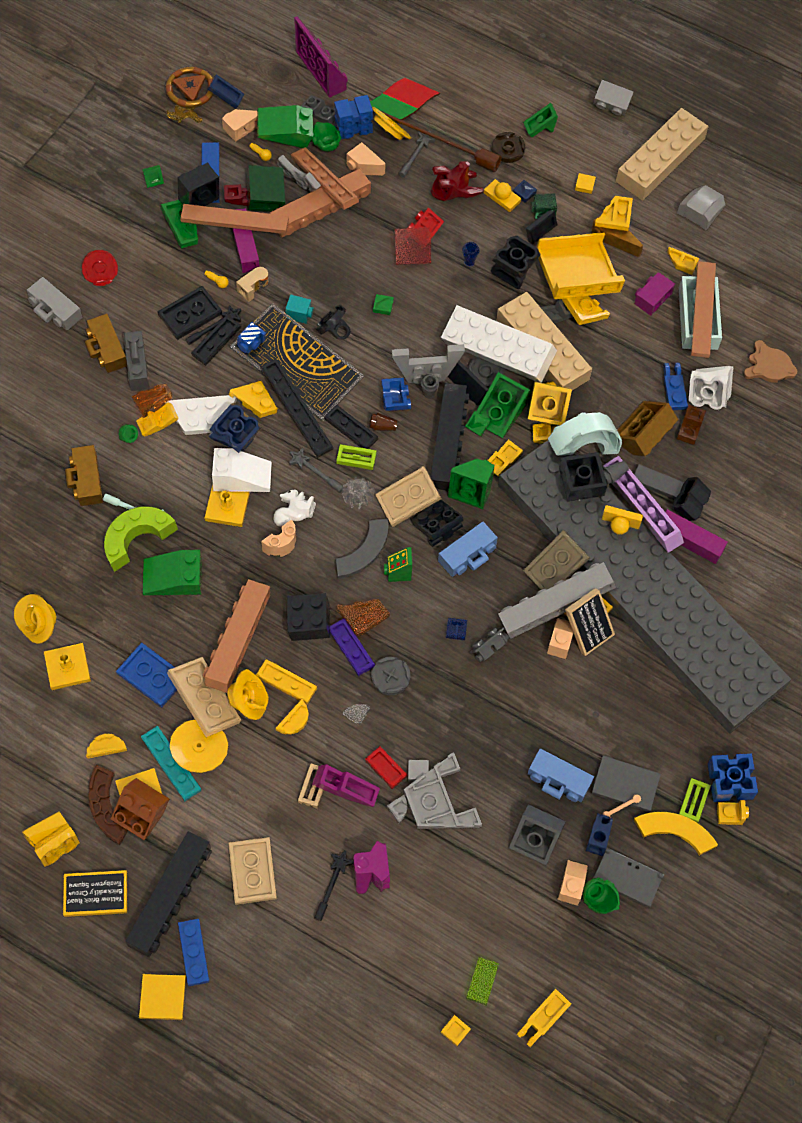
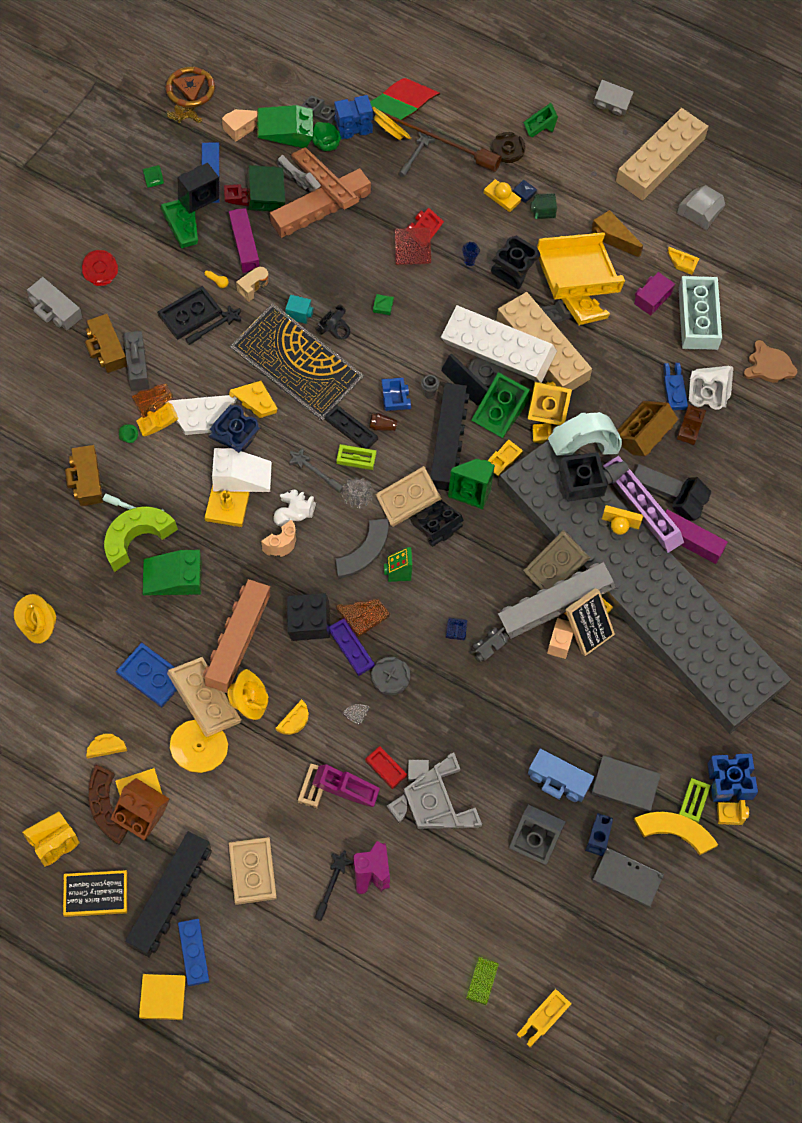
(67, 666): yellow tile -> none
(179, 777): teal tile -> none
(216, 340): black tile -> none
(225, 91): dark blue tile -> none
(234, 219): nougat tile -> none
(251, 338): blue brick -> none
(265, 154): yellow piece -> none
(286, 681): yellow tile -> none
(297, 408): black tile -> none
(318, 60): magenta slope -> none
(366, 160): light nougat slope -> none
(417, 368): light grey wing -> none
(454, 182): dark red piece -> none
(455, 1030): yellow tile -> none
(467, 548): medium blue piece -> none
(478, 423): green tile -> none
(541, 226): black tile -> none
(573, 882): light nougat slope -> none
(585, 183): yellow tile -> none
(601, 896): green hair -> none
(616, 214): yellow wing -> none
(636, 798): light nougat hinge -> none
(703, 309): nougat tile -> none

